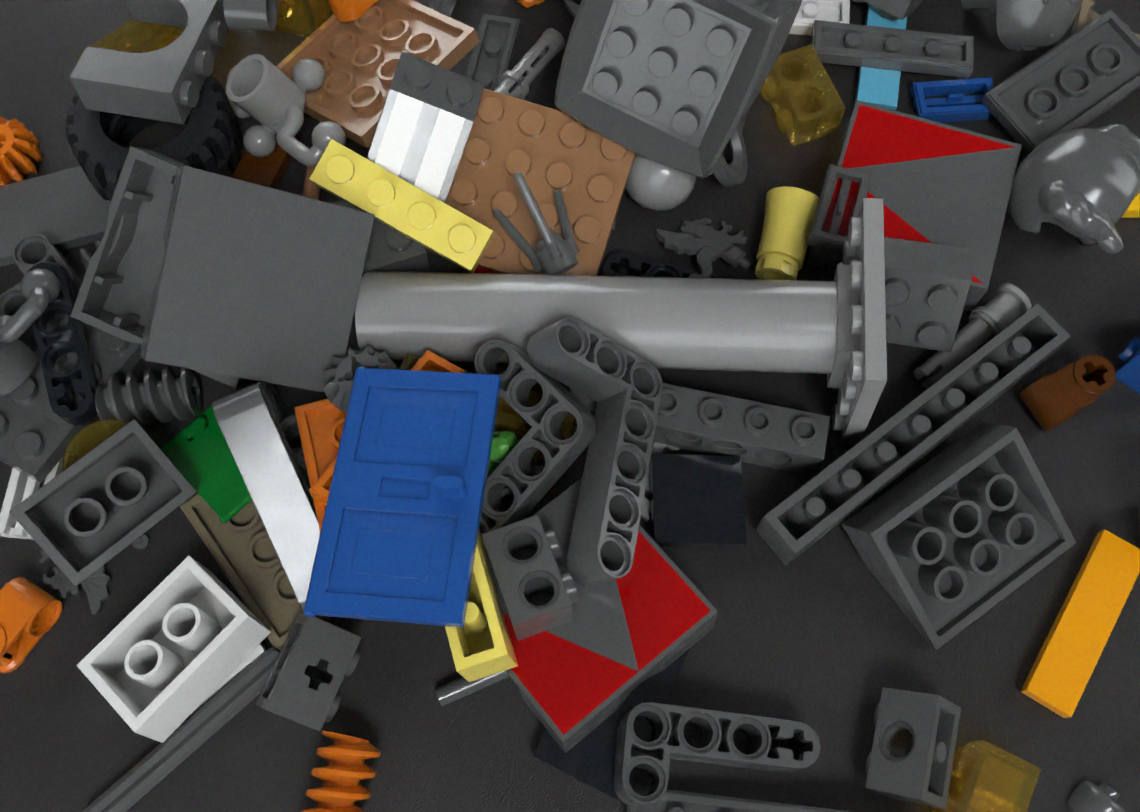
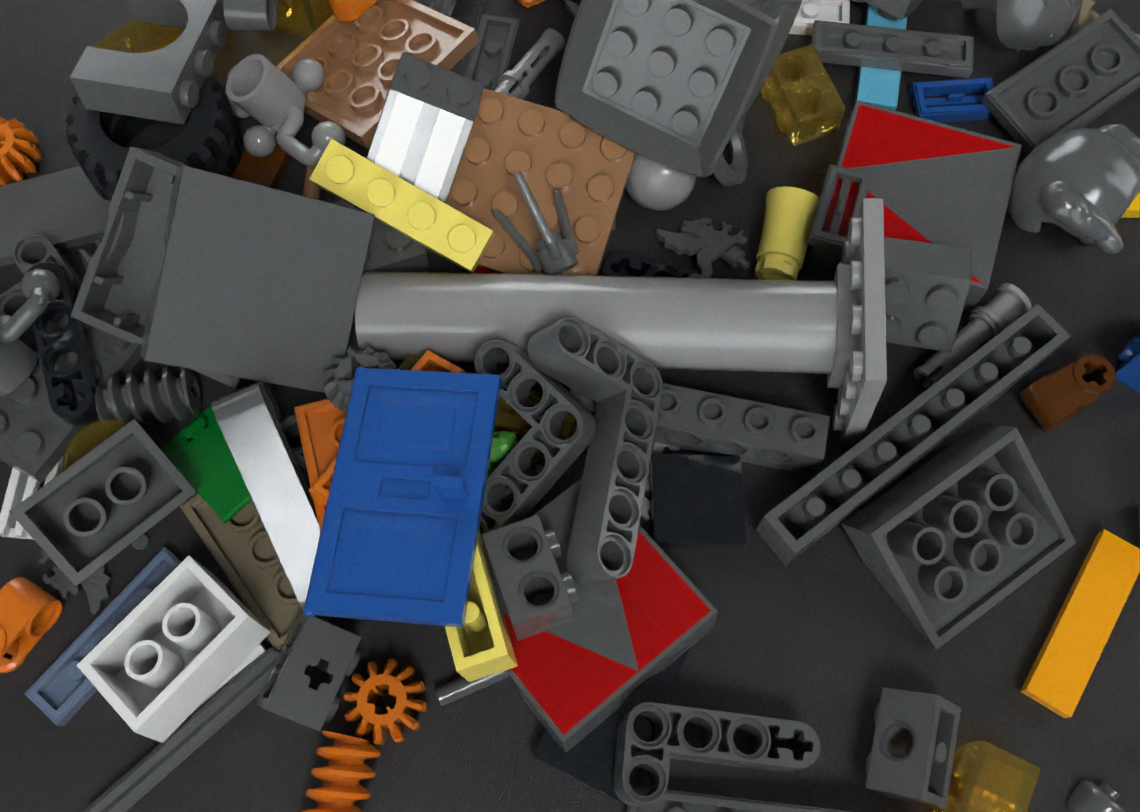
(63, 686): none -> sand blue tile
(373, 716): none -> orange gear

